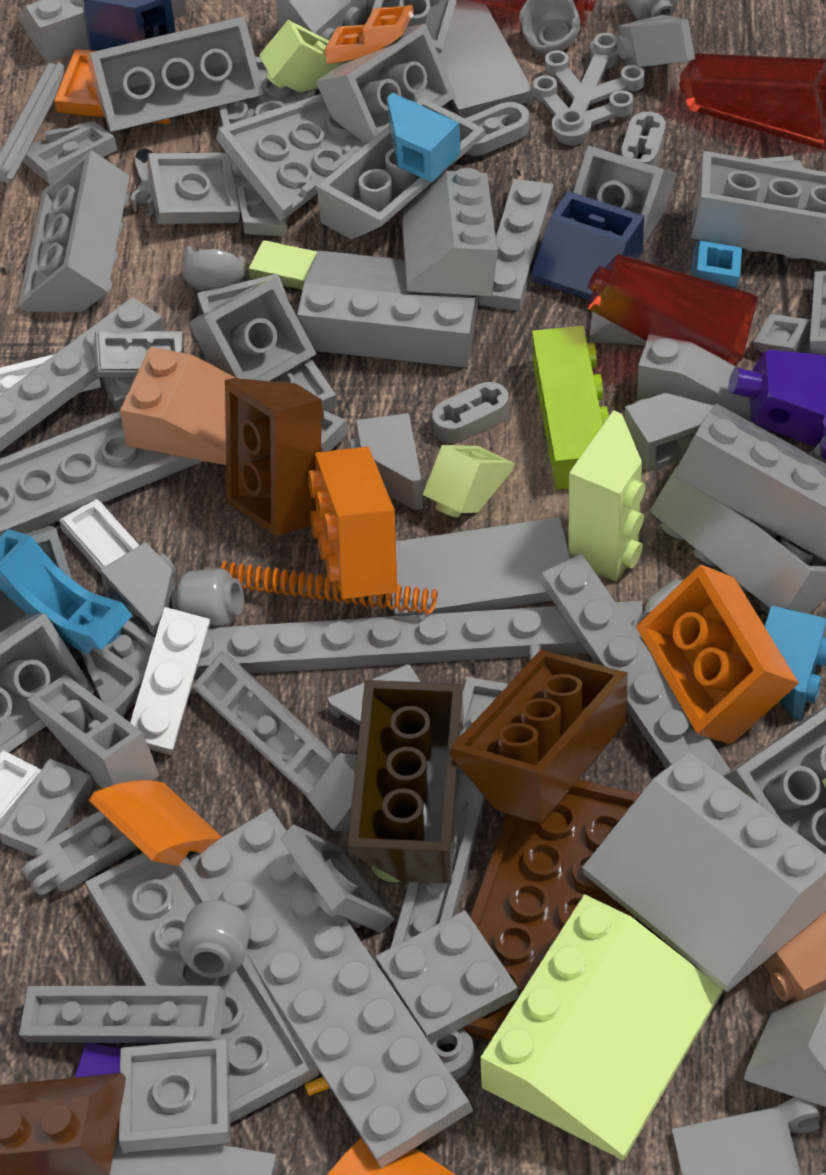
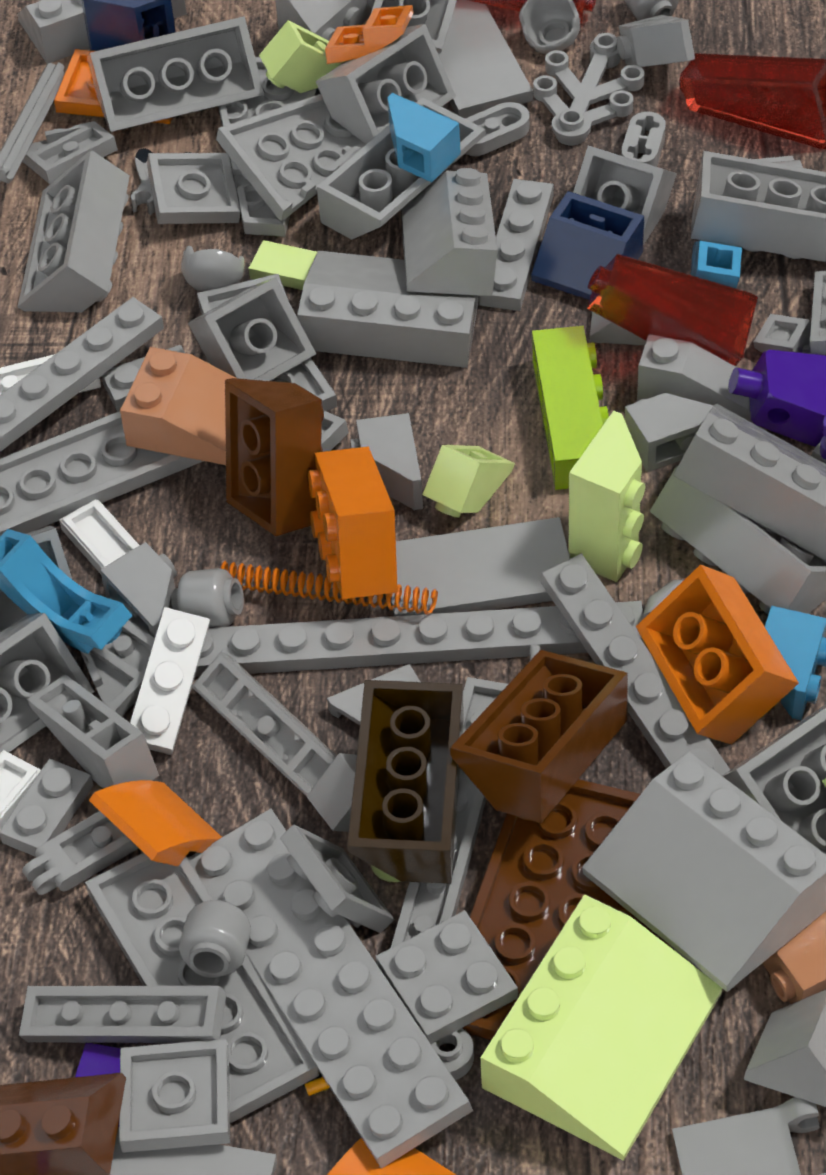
(124, 351): light grey plate -> none
(473, 411): light grey beam -> none

